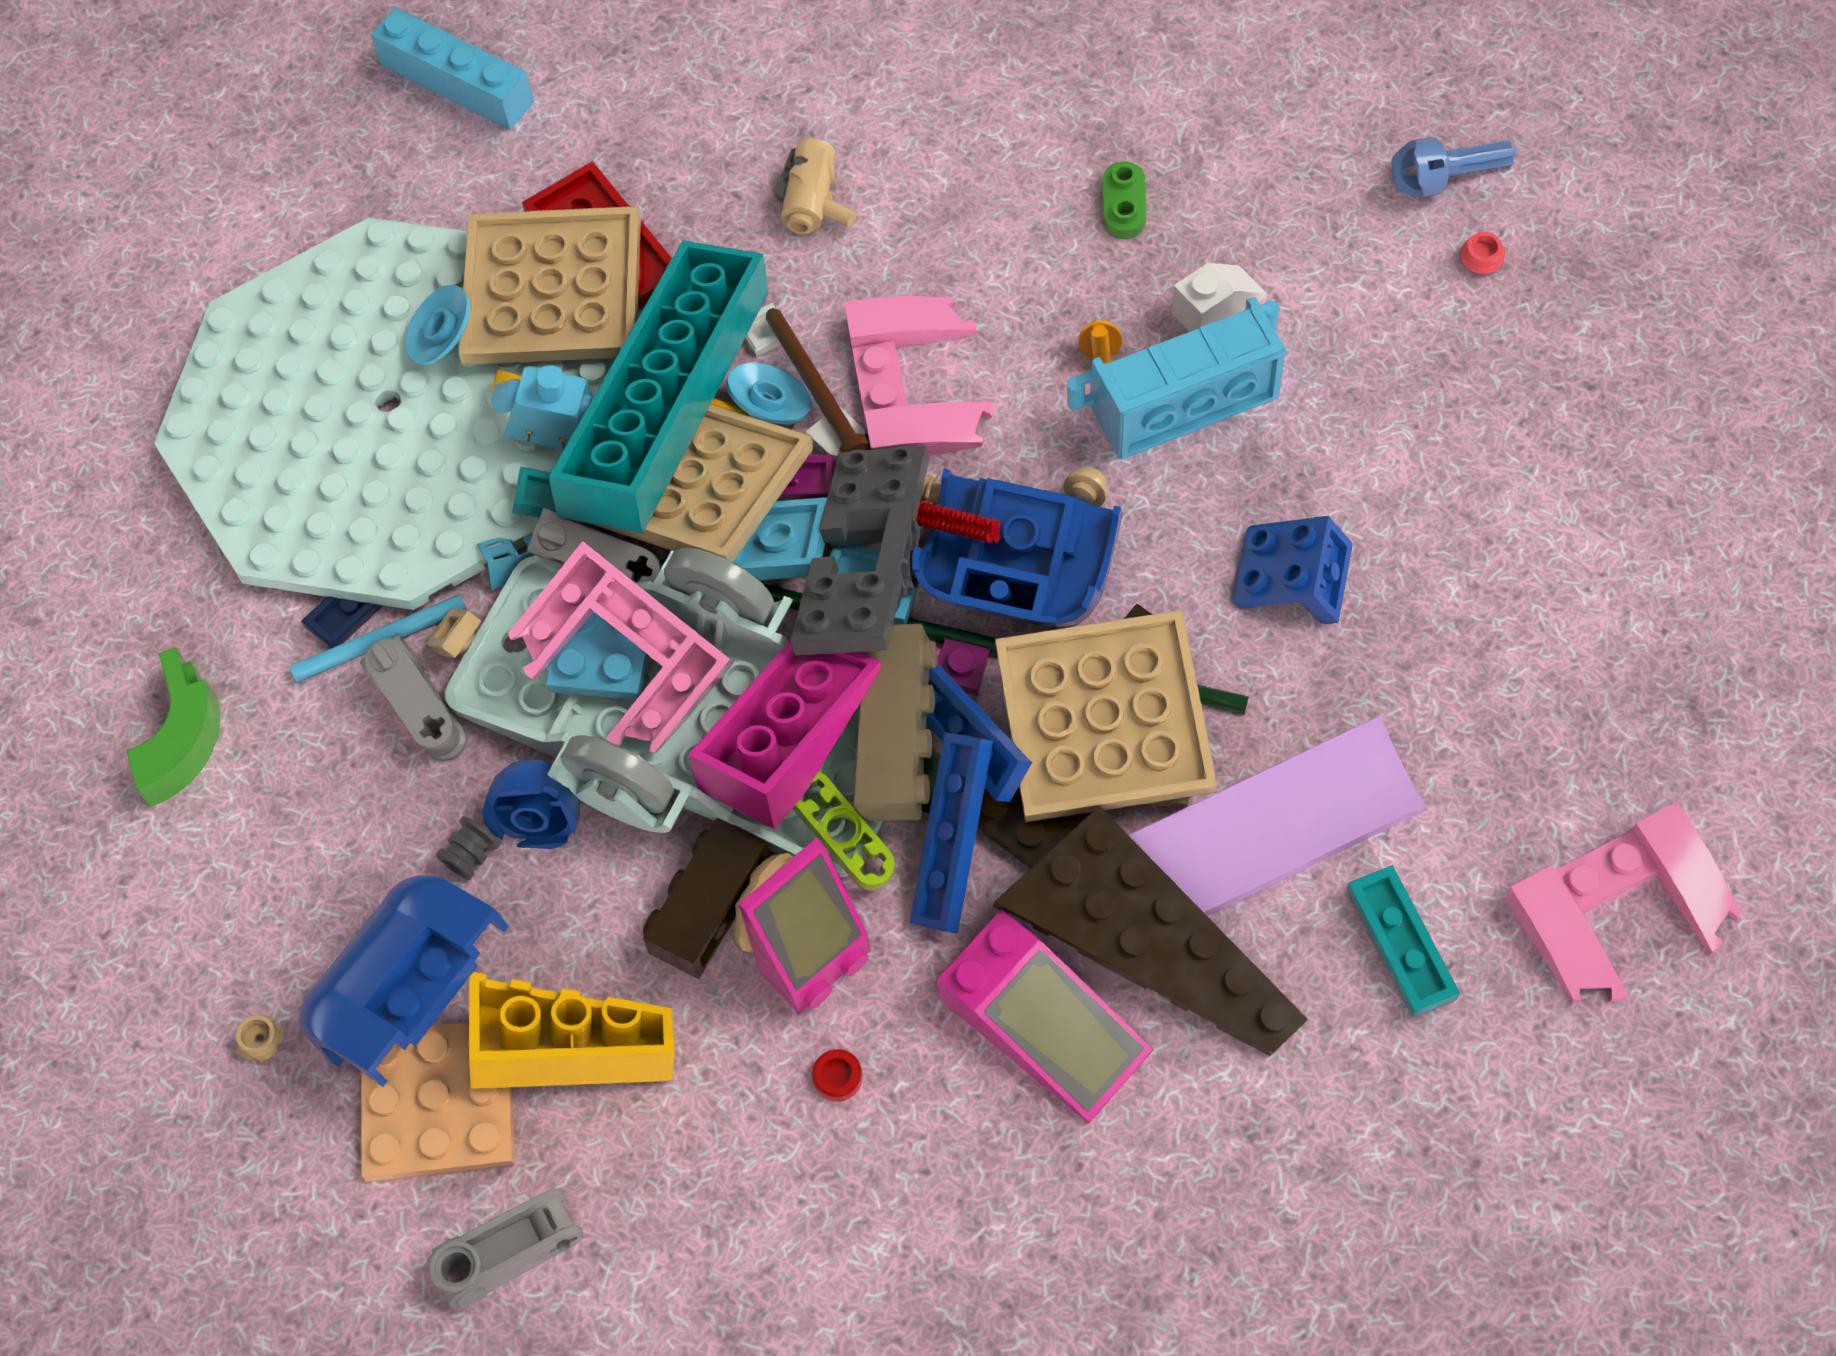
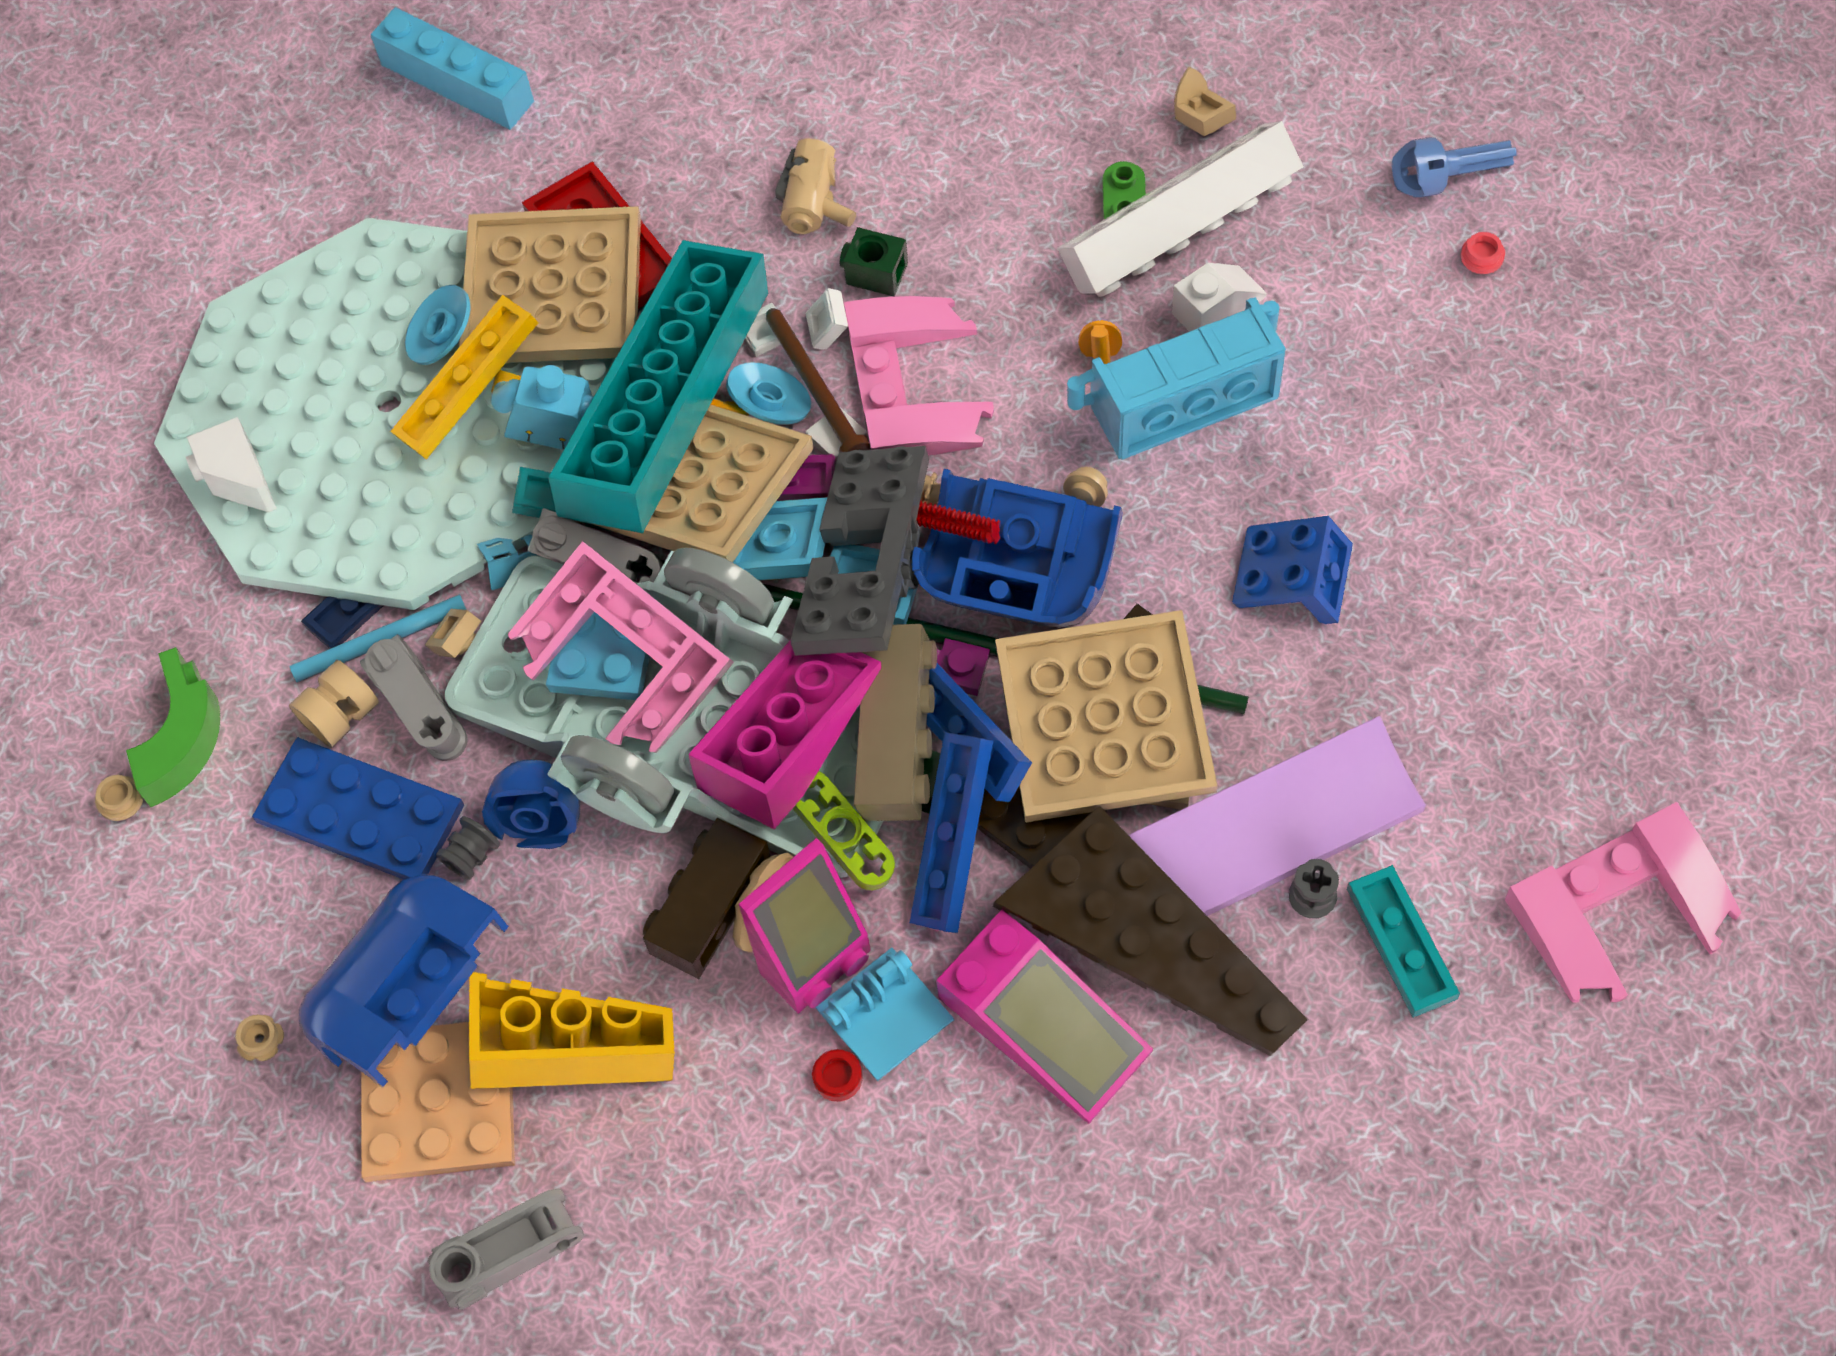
(117, 798): none -> tan plate
(229, 465): none -> white slope
(334, 703): none -> tan wheel
(358, 810): none -> blue plate
(464, 376): none -> yellow plate
(826, 319): none -> white tile
(885, 1013): none -> medium azure hinge
(889, 265): none -> dark green brick
(1181, 208): none -> white brick
(1199, 106): none -> tan plate
(1300, 889): none -> dark grey bush

